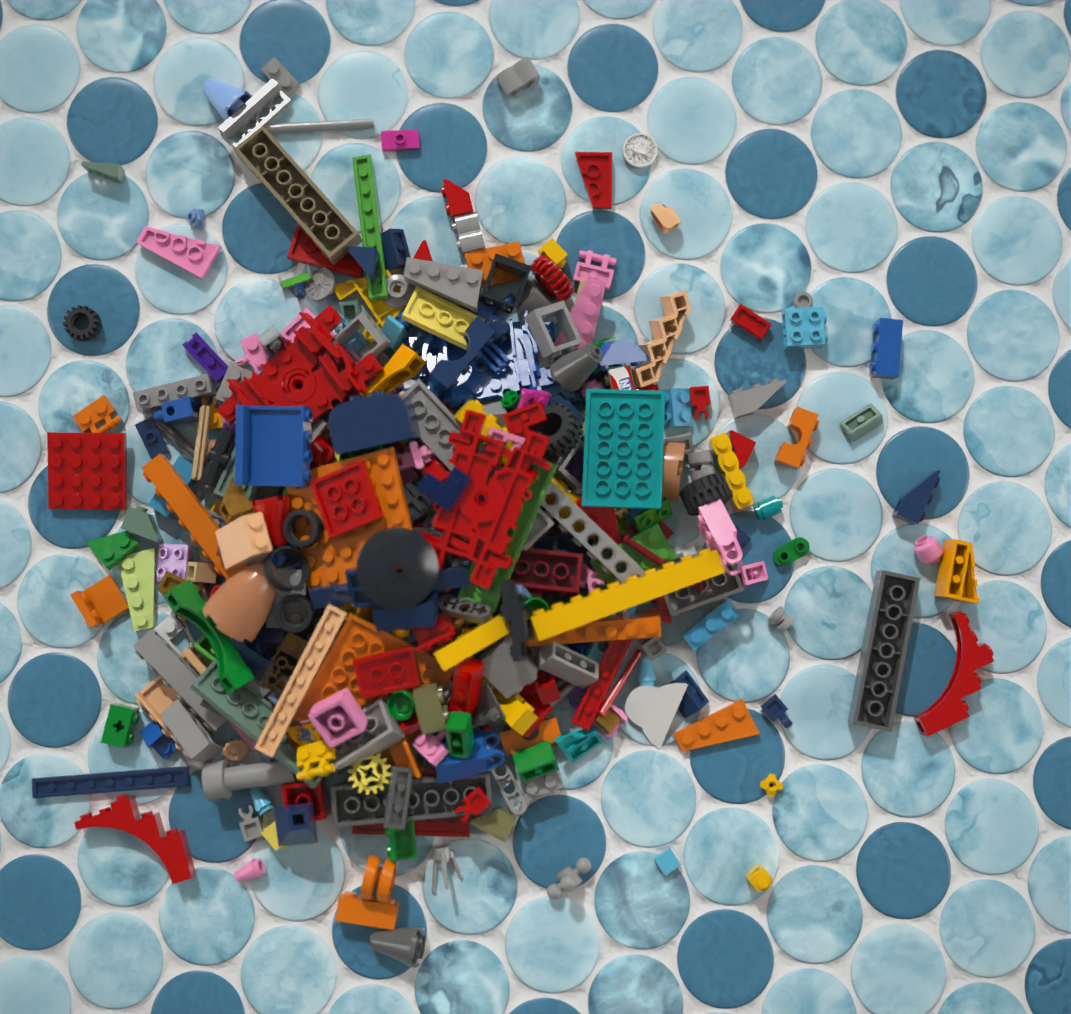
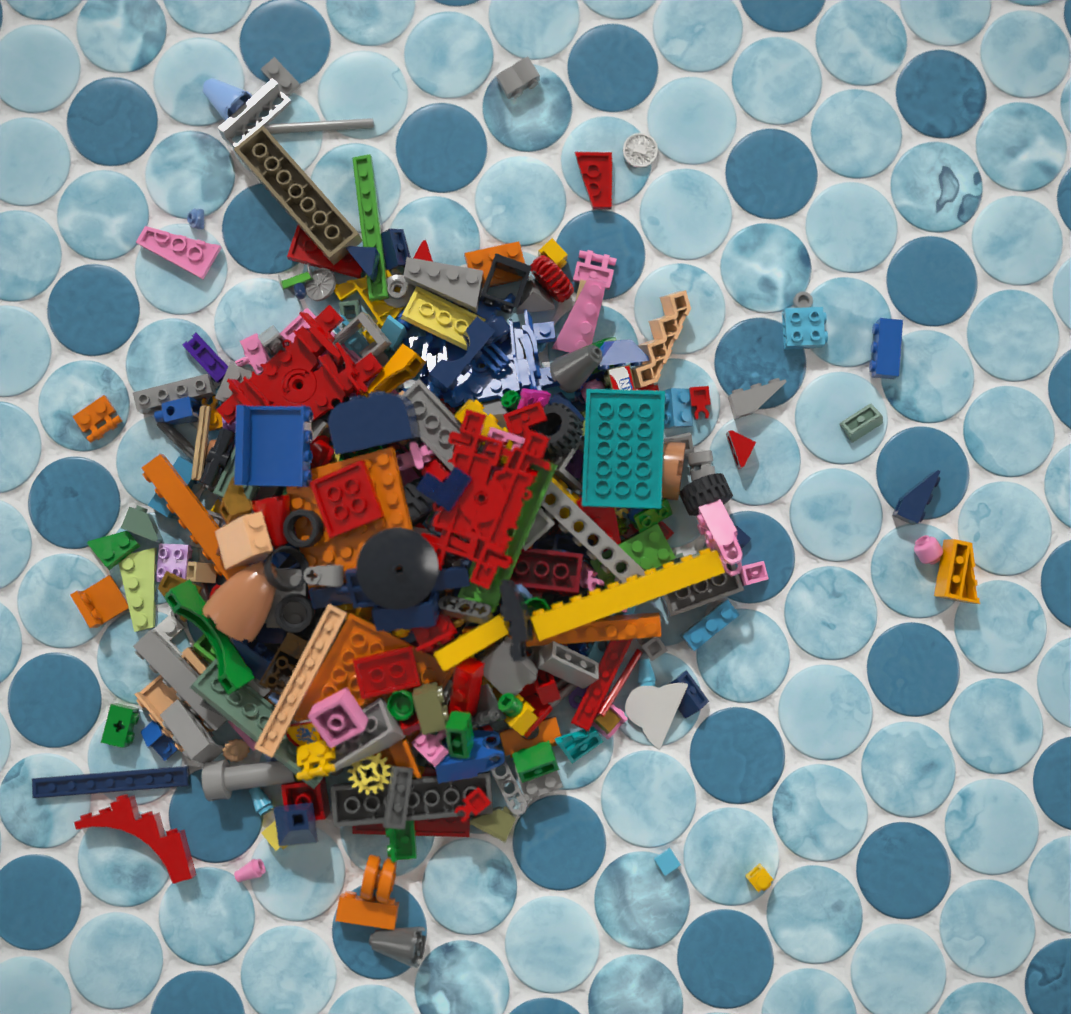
(74, 315): black tyre -> none
(87, 471): red plate -> none
(107, 170): sand green slope -> none
(152, 437): dark blue plate -> none
(251, 826): light grey plate -> none
(326, 575): none -> light grey piece
(400, 140): dark pink plate -> none
(442, 856): light grey plant -> none
(458, 199): red slope -> none
(469, 232): light grey brick -> none
(510, 705): none -> green wheel
(541, 335): light grey window -> none
(569, 878): light grey piece -> none
(654, 558): dark red bar -> none
(661, 608): red slope -> none
(665, 218): light nougat rock -> none
(719, 727): orange wing -> none
(728, 464): yellow brick -> none
(750, 322): red plate -> none
(766, 785): yellow plate -> none
(768, 507): teal brick -> none
(775, 709): dark blue plate -> none
(781, 619): light grey wheel -> none
(791, 551): green plate -> none
(804, 423): orange arch -> none
(883, 650): dark grey brick -> none
(963, 682): red arch -> none

